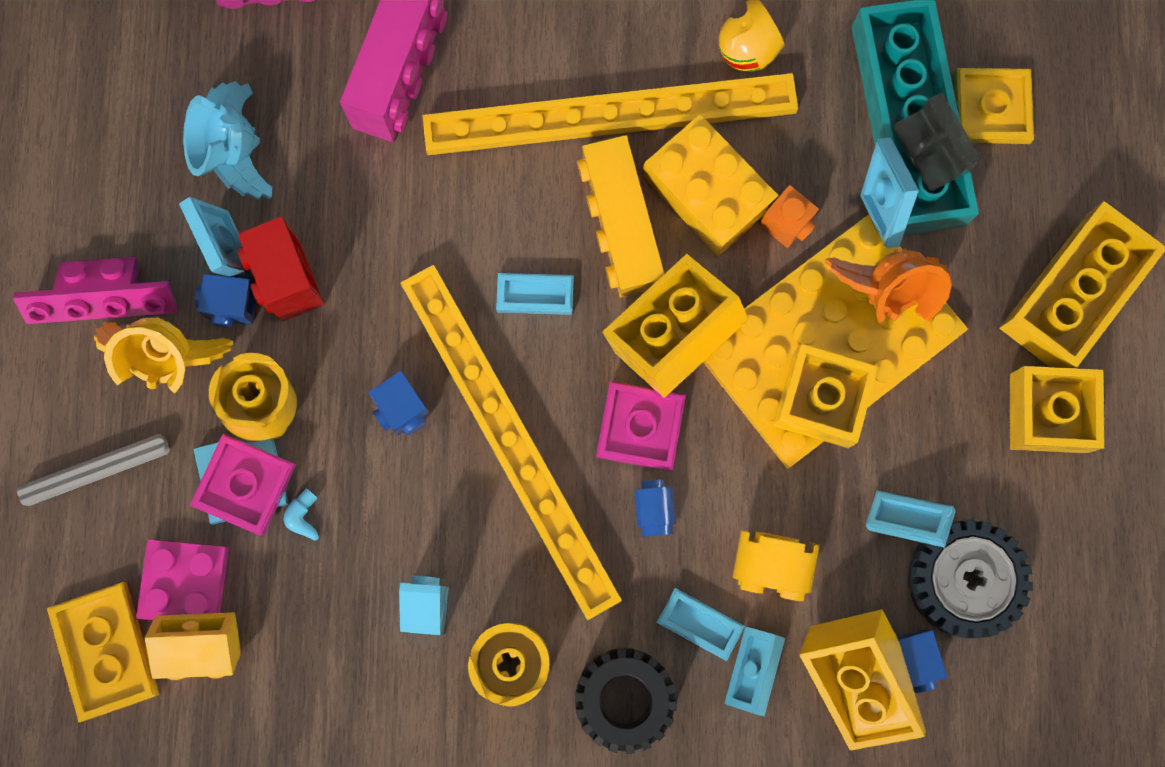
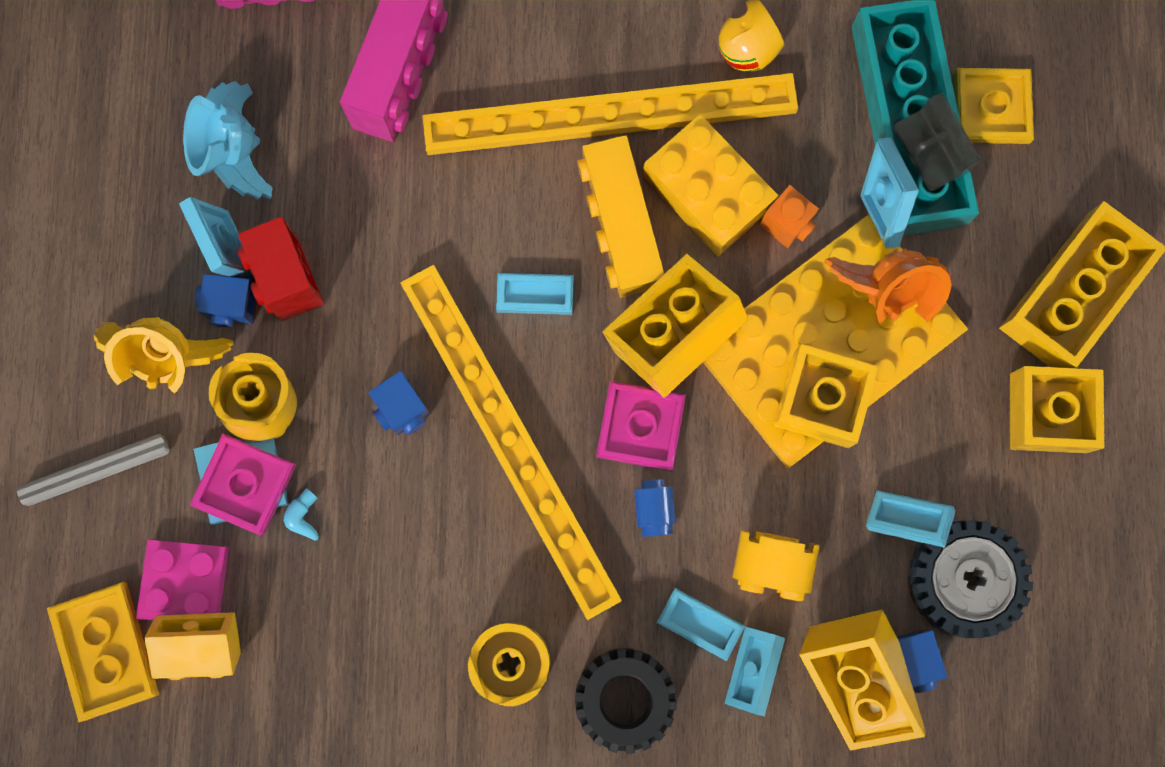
(96, 292): dark pink bracket -> none
(423, 605): medium azure slope -> none

